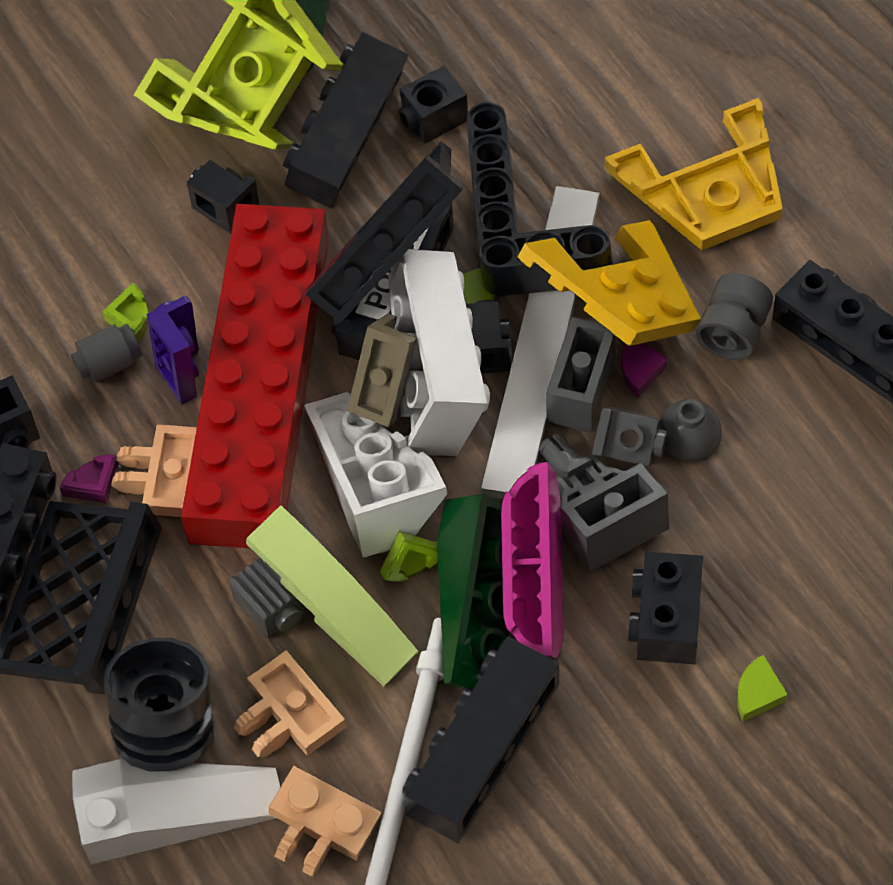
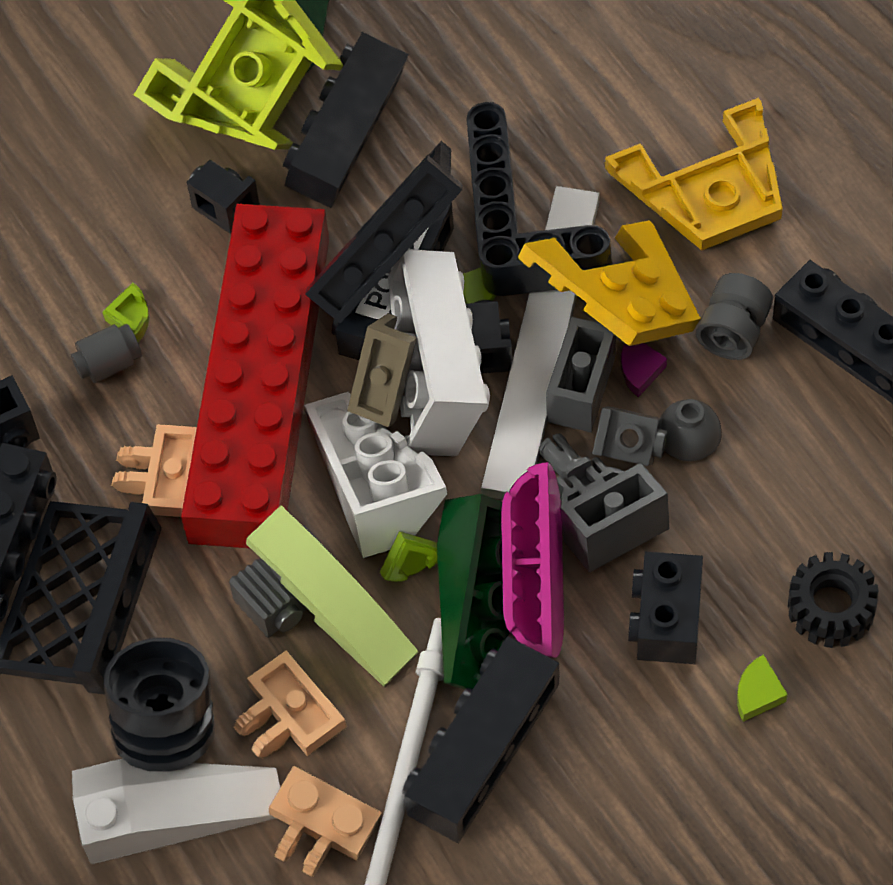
(91, 480): magenta tile -> none
(173, 344): dark purple bracket -> none
(433, 105): black brick -> none
(829, 624): none -> black tyre

